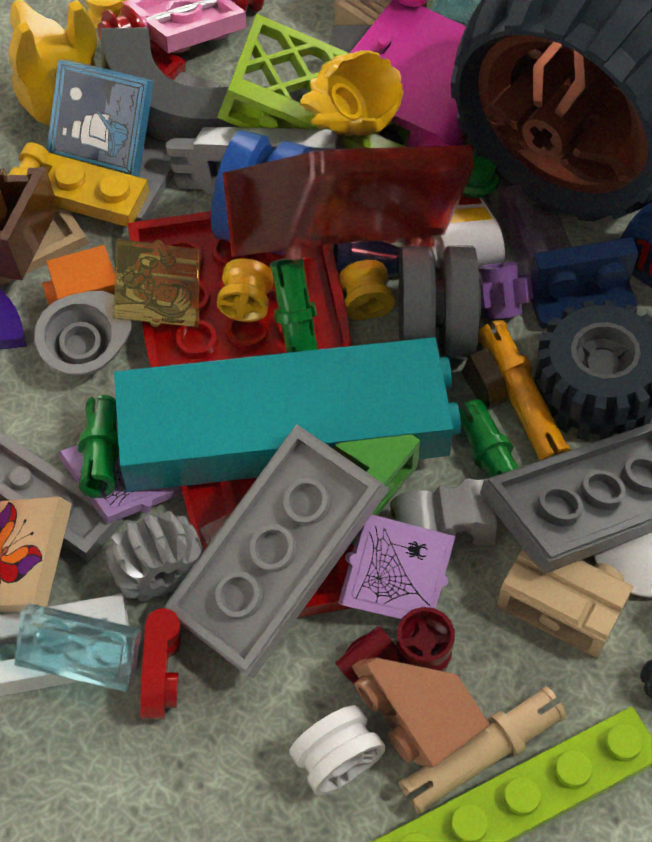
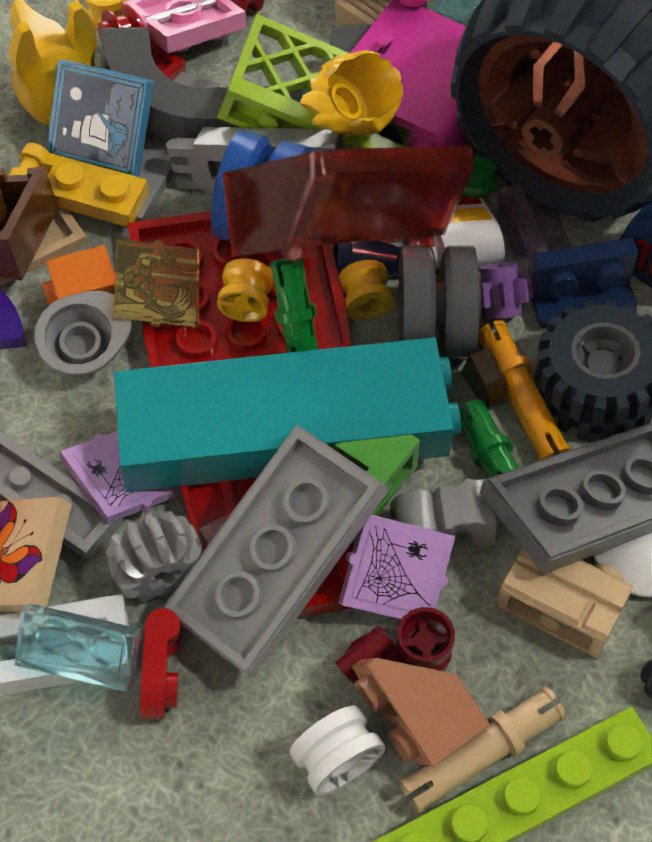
(99, 447): green pin -> none

